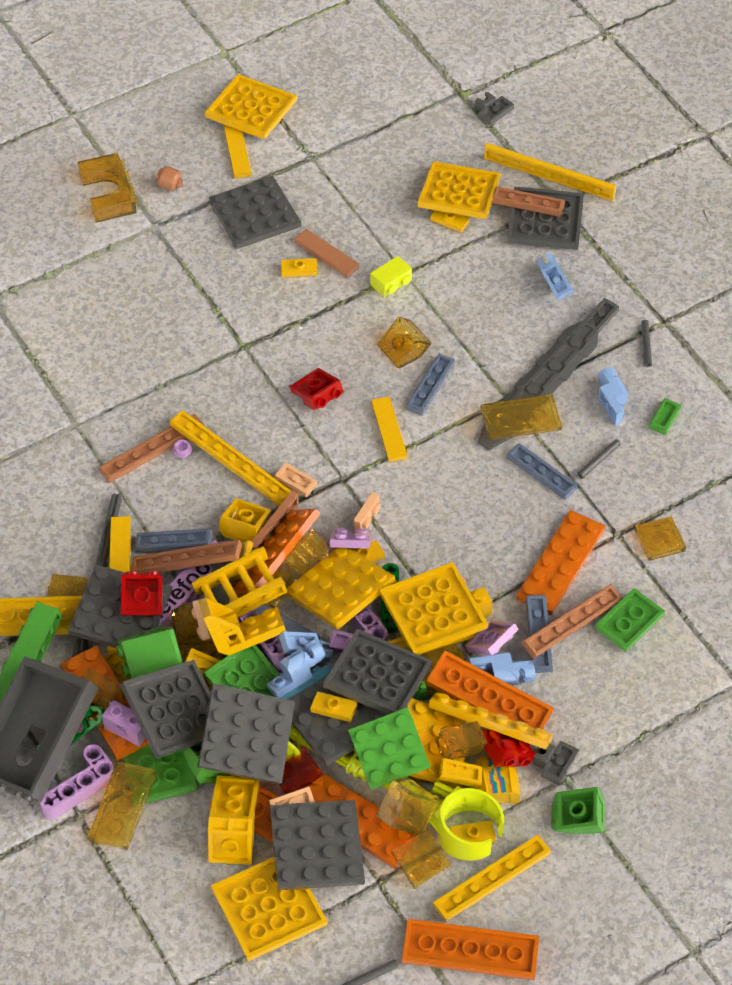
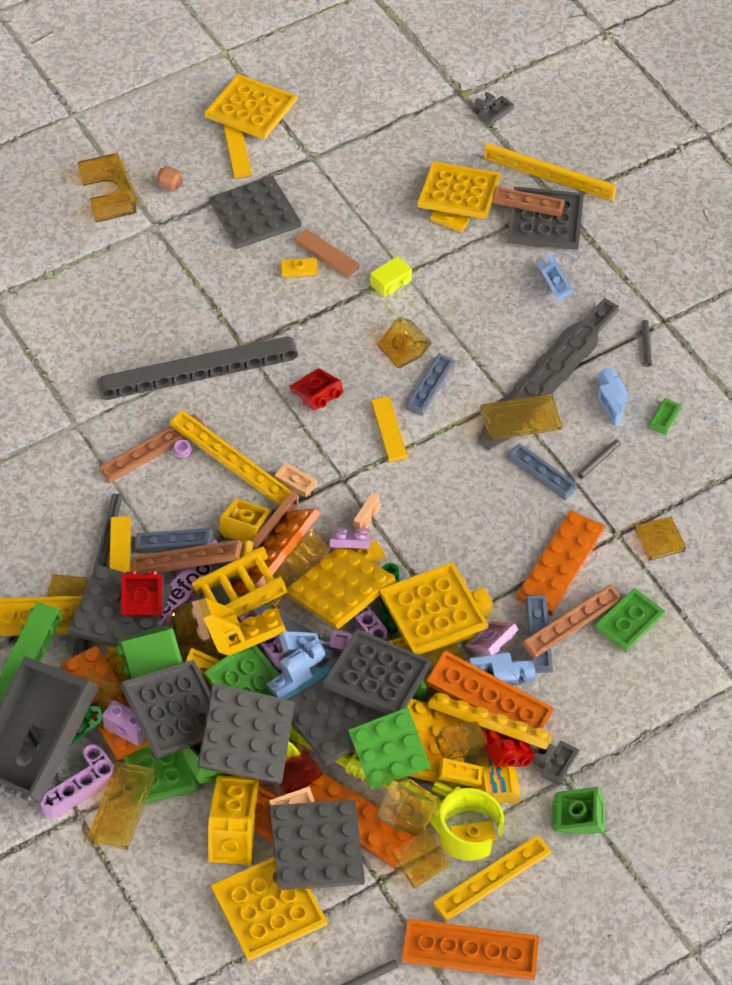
(197, 368): none -> dark grey beam
(333, 706): yellow plate -> none

